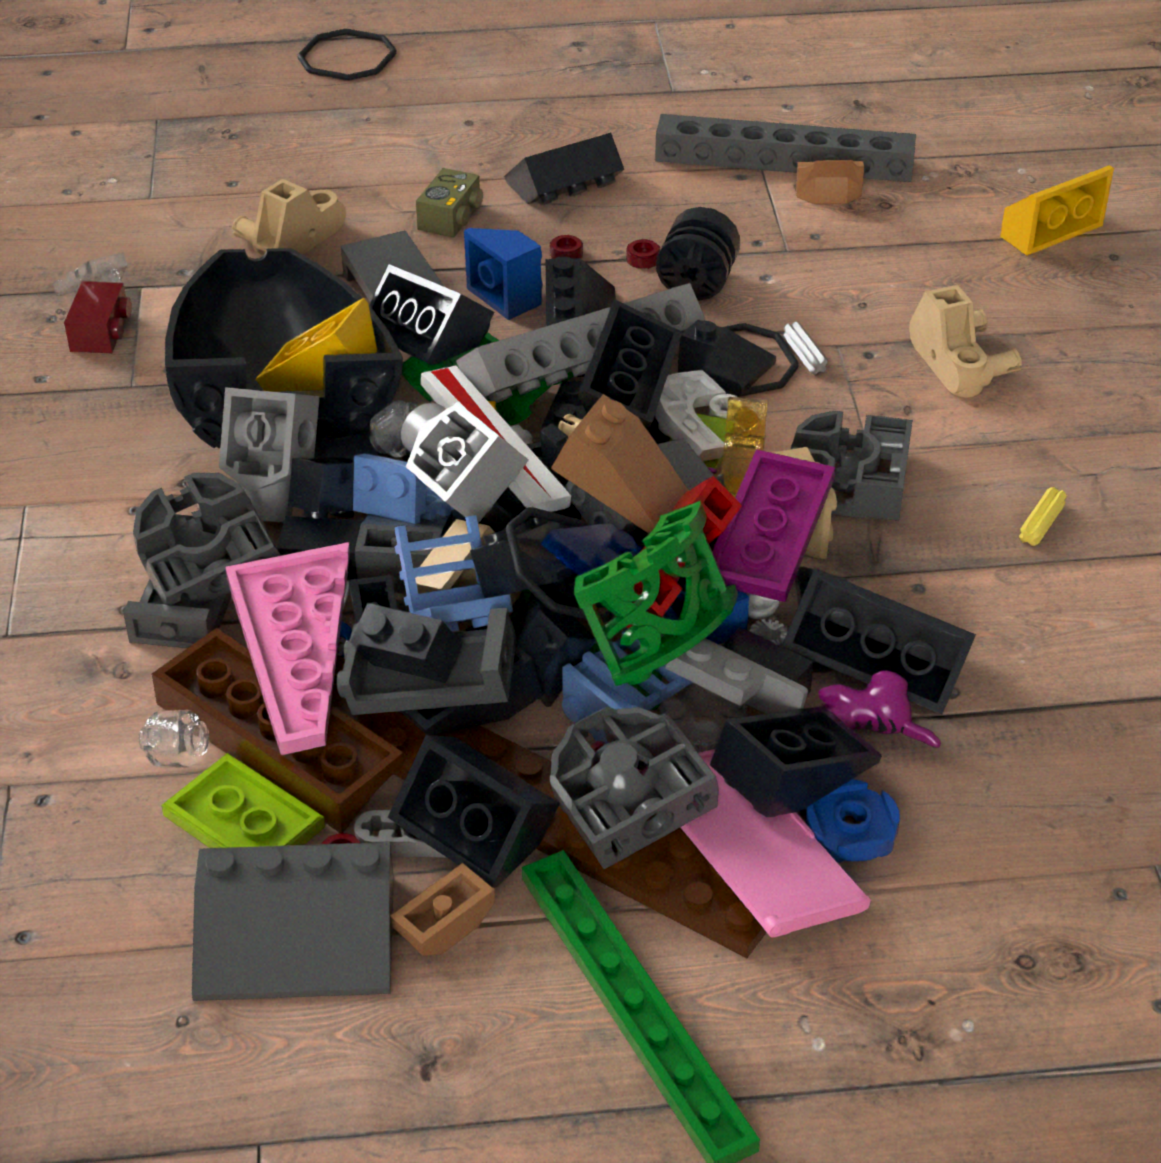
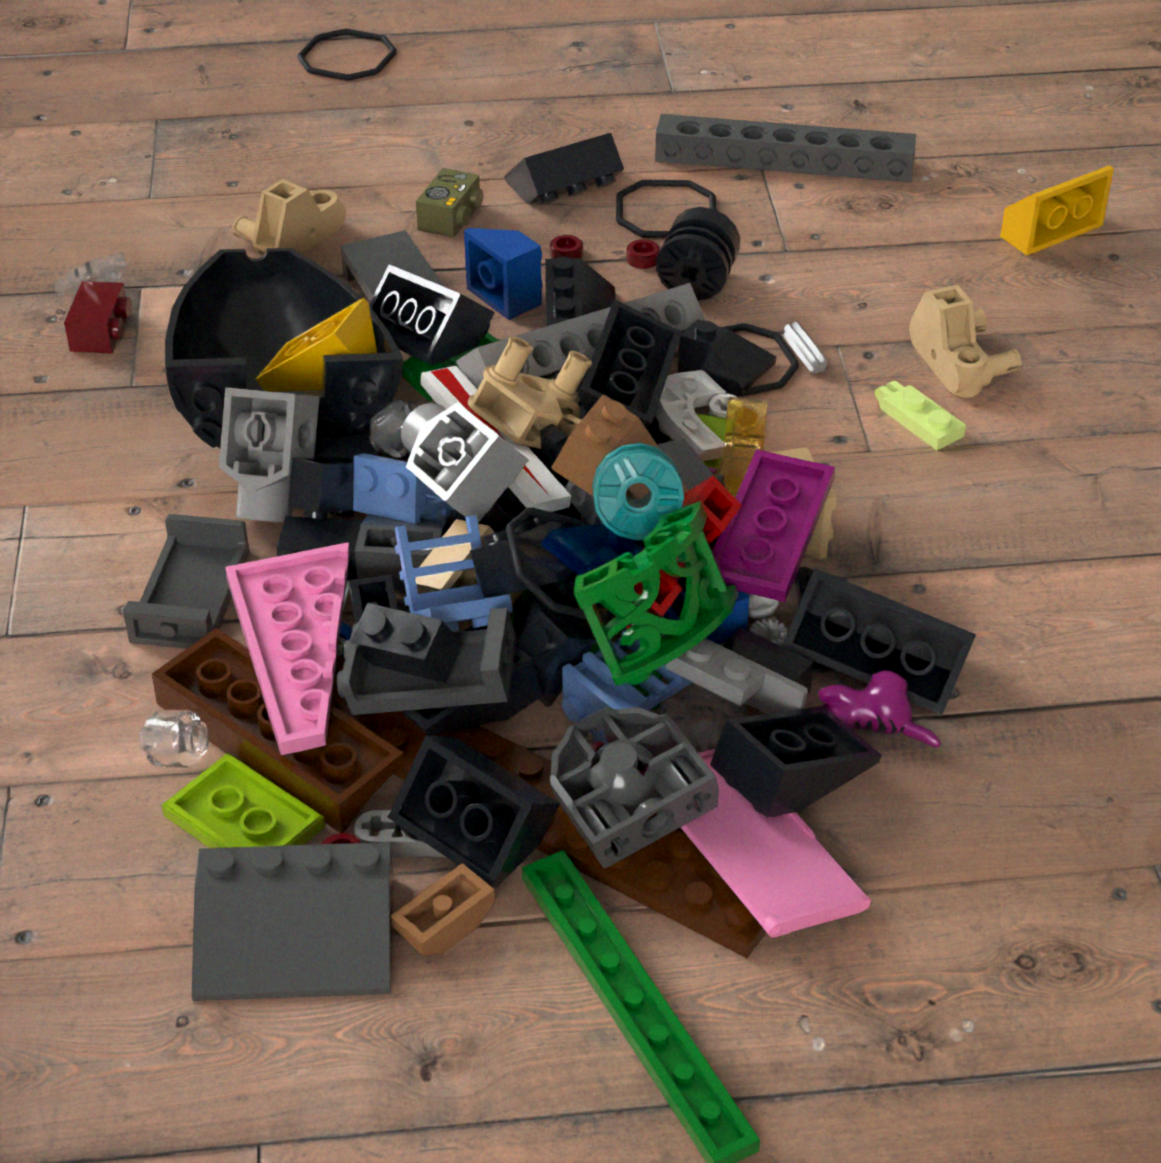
(181, 547): dark grey connector -> none
(526, 403): none -> tan piece
(619, 202): none -> black piece
(629, 466): none -> teal wheel
(829, 181): medium nougat slope -> none
(855, 841): blue plate -> none
(883, 438): dark grey connector -> none
(920, 414): none -> yellowish green hinge
(1042, 516): light yellow axle -> none

